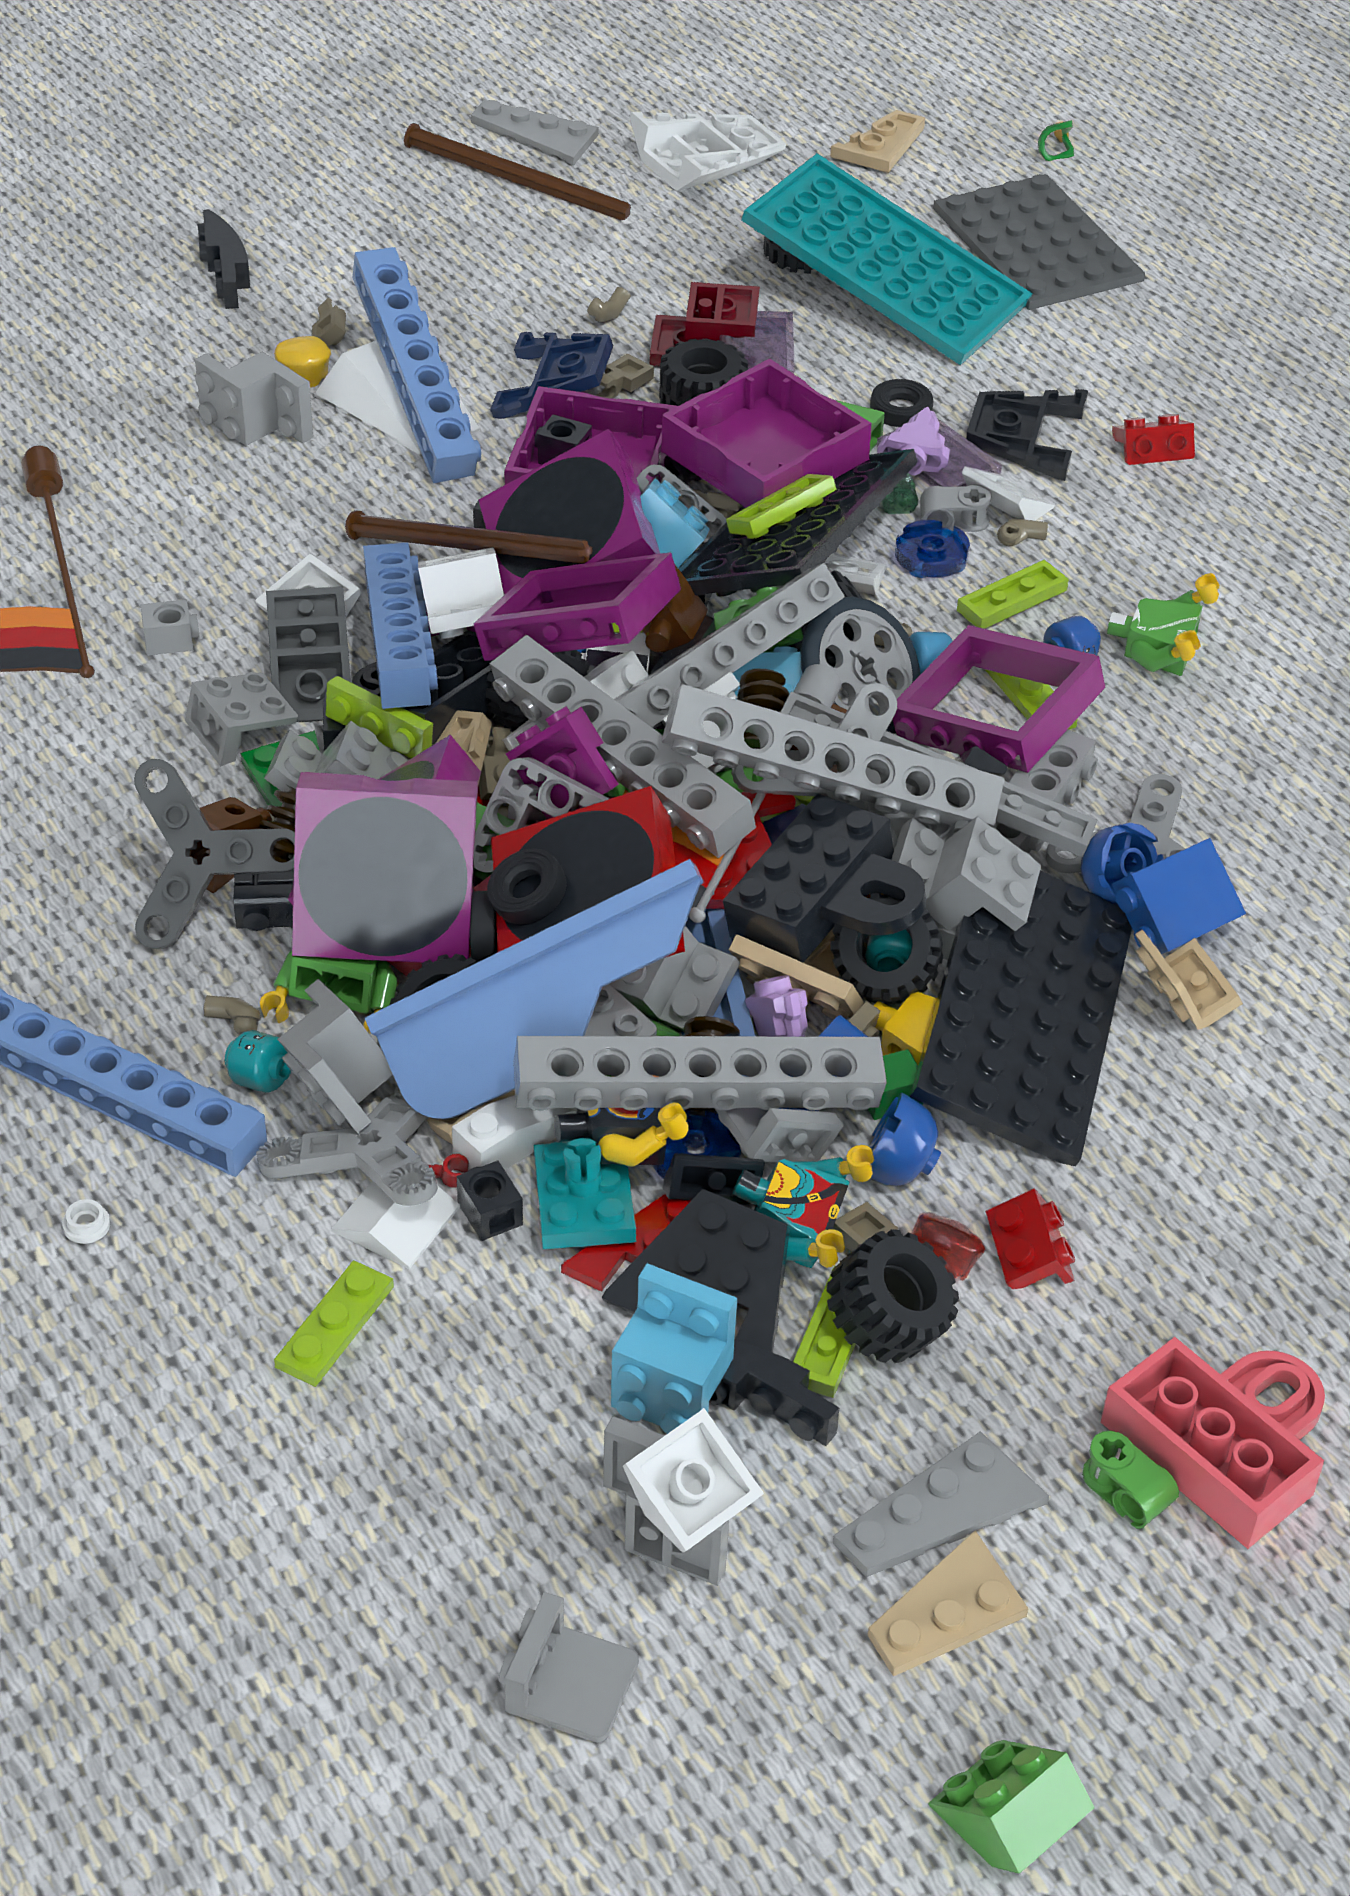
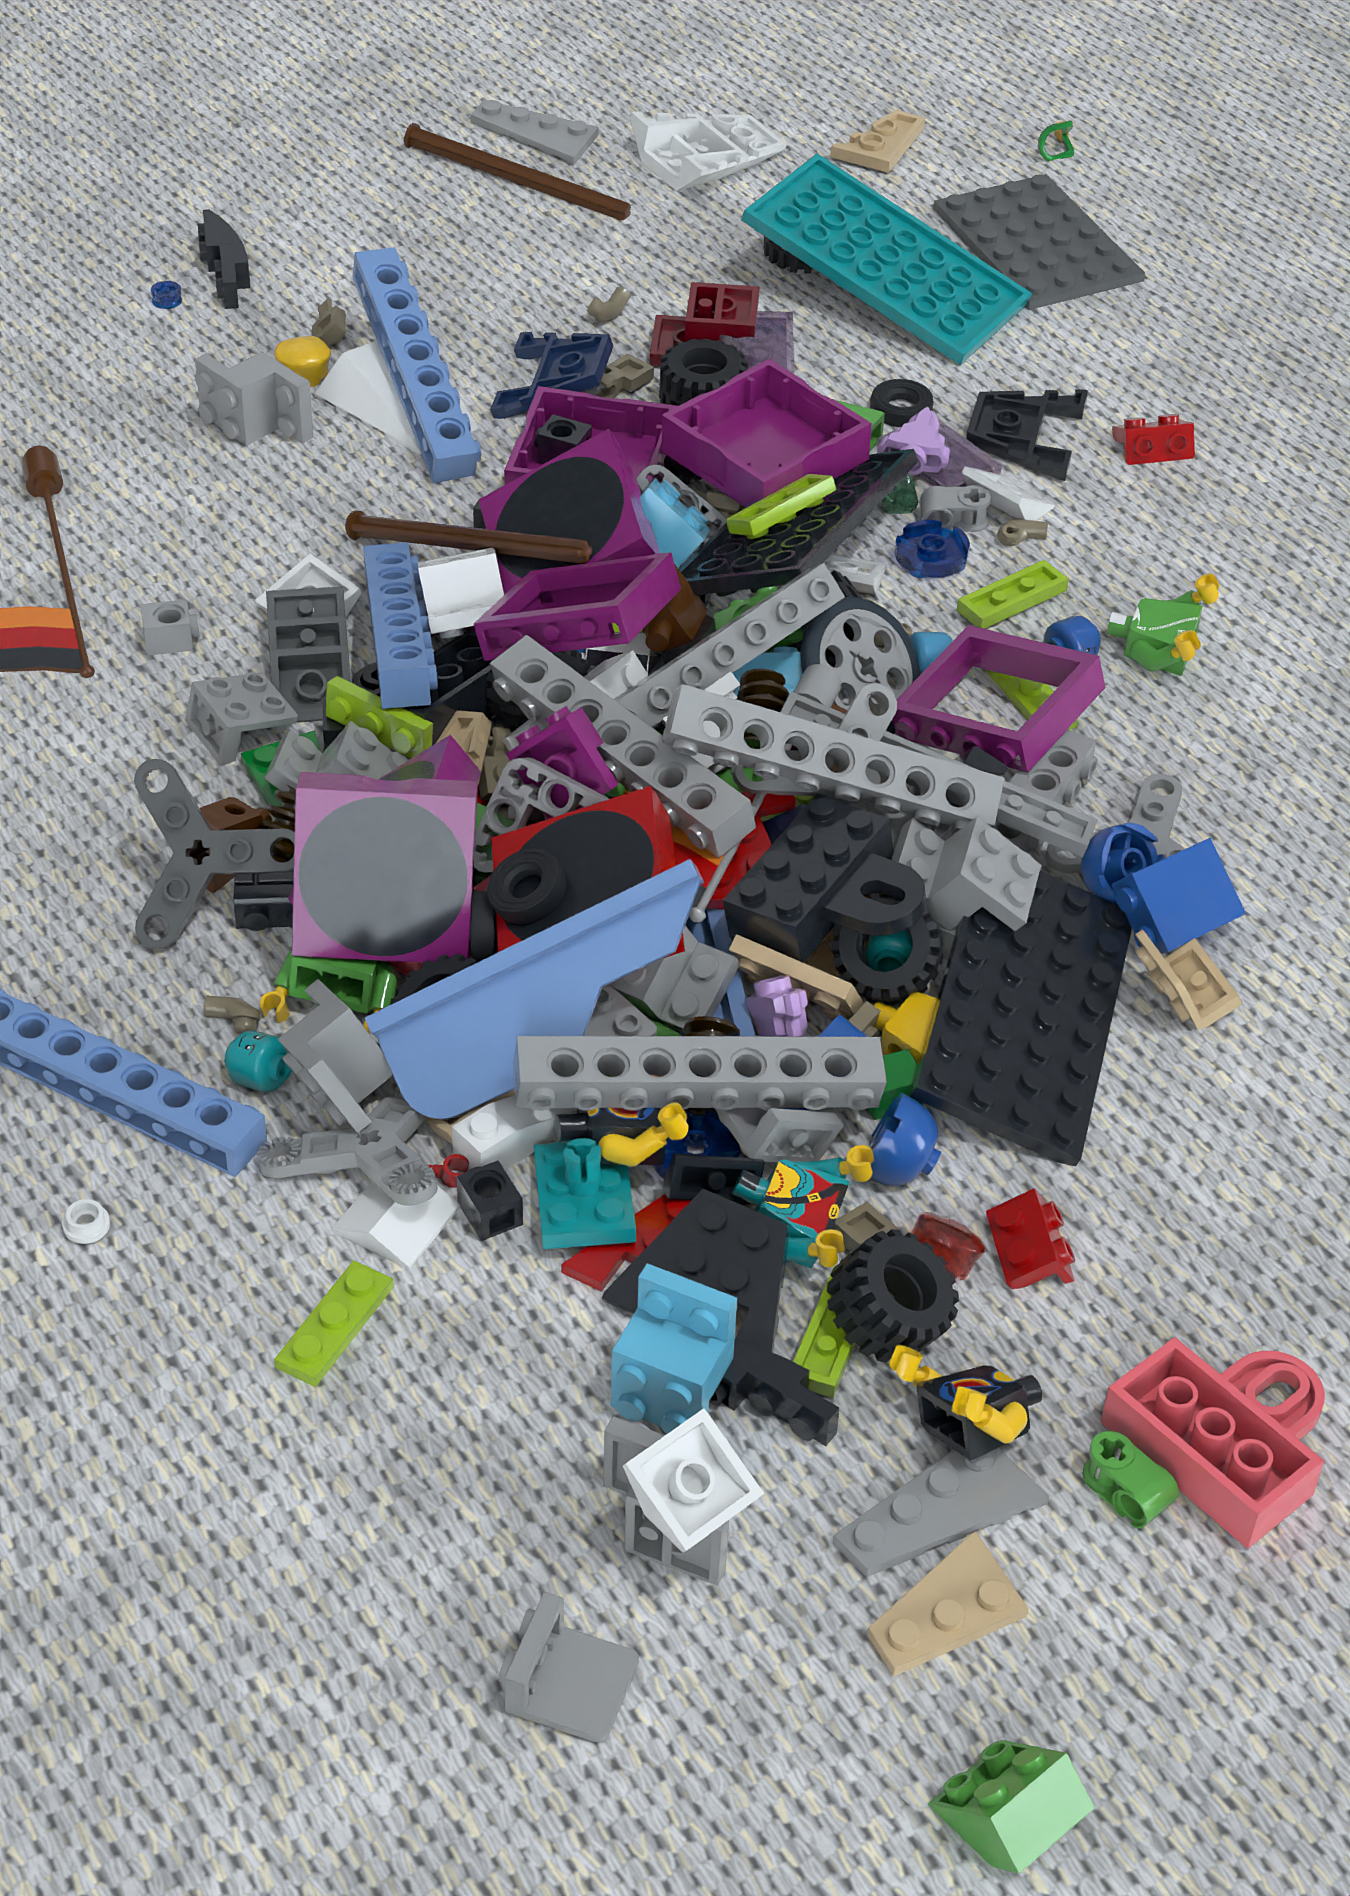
(166, 294): none -> clear blue bush
(969, 1408): none -> torso

